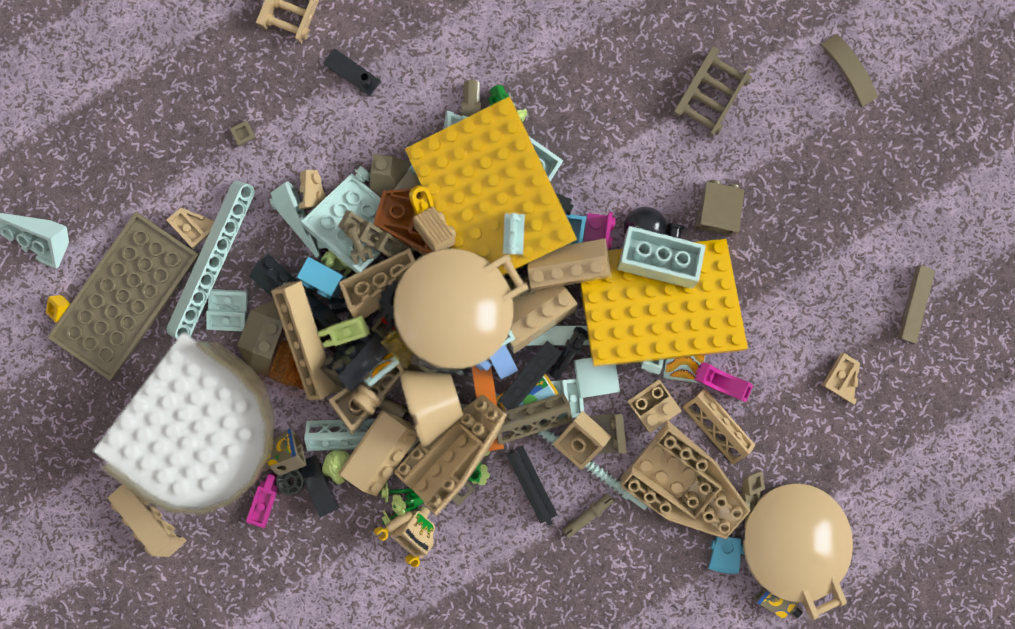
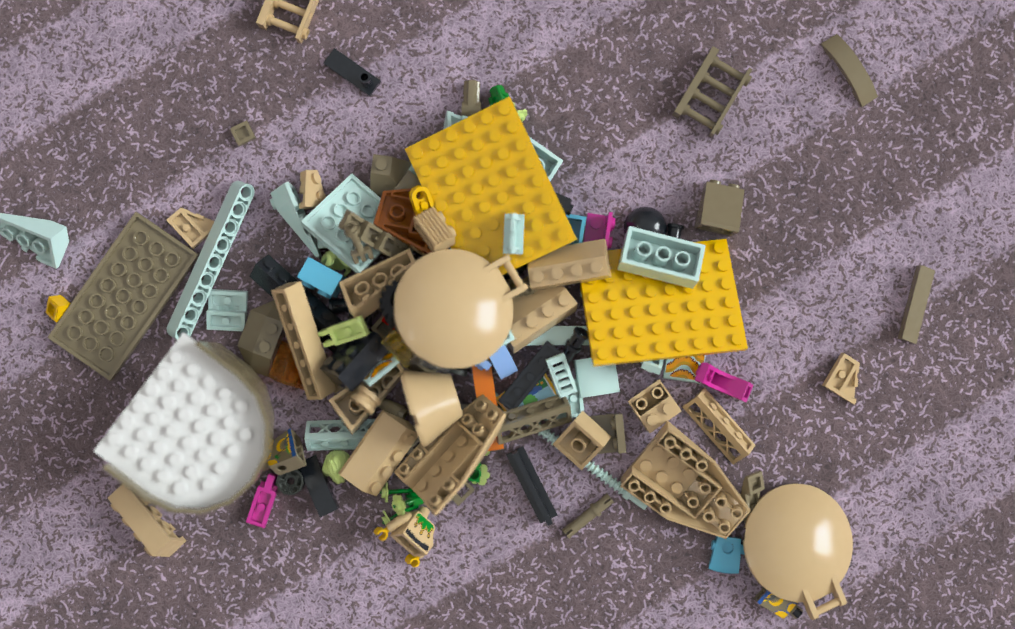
(362, 174): light aqua plate -> none
(565, 386): none -> light aqua slope

